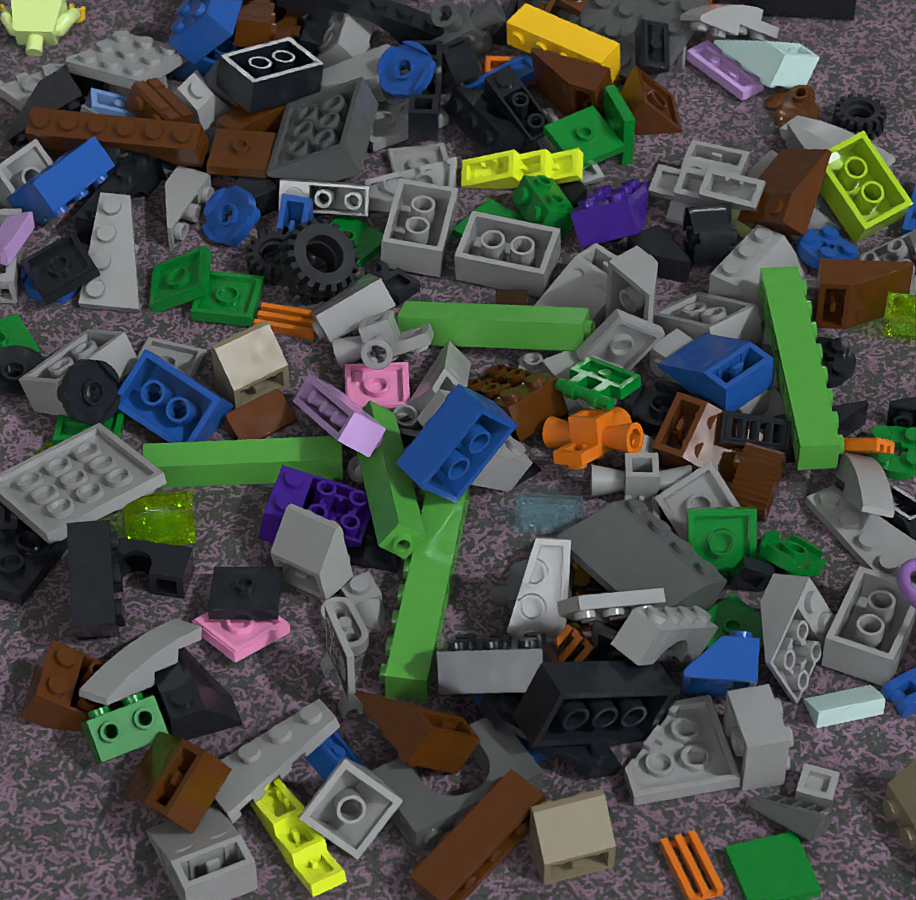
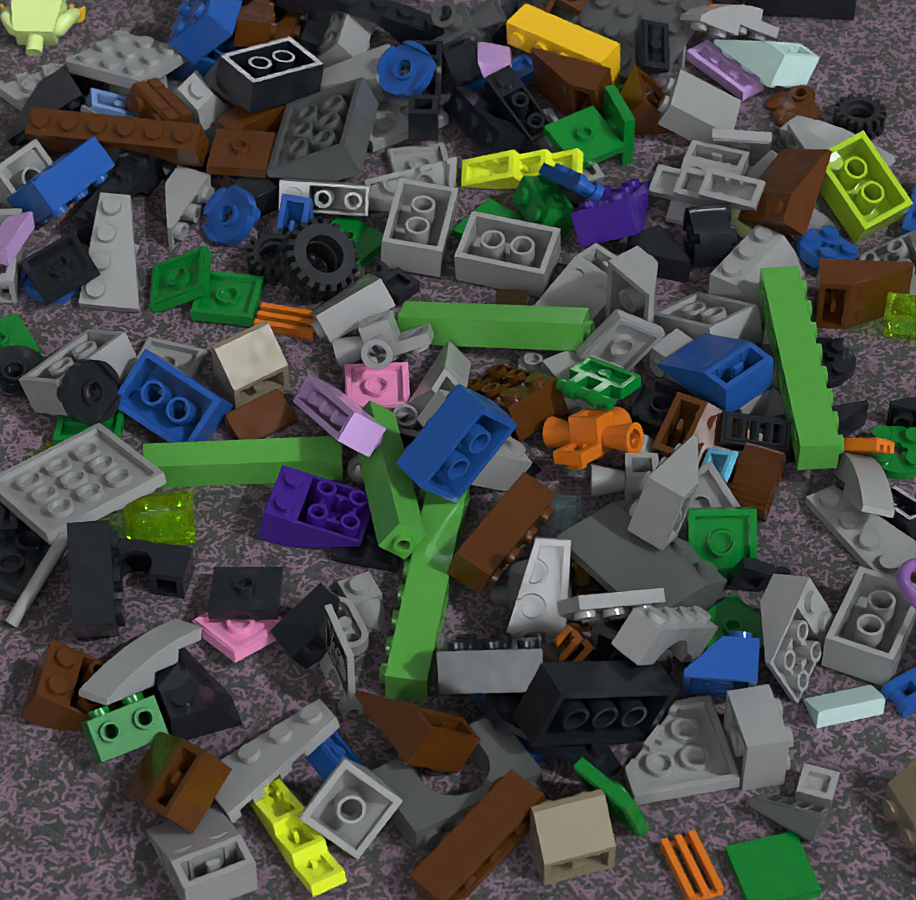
(37, 580): none -> light grey bar
(303, 628): none -> black slope
(311, 552): light grey slope -> none
(492, 57): none -> lavender slope
(502, 534): none -> reddish brown brick
(573, 181): none -> blue plate
(618, 801): none -> green plate
(666, 496): none -> light grey slope
(696, 107): none -> light grey brick
(723, 461): none -> medium azure slope
(755, 142): none -> light grey plate
(794, 555): green plate -> none

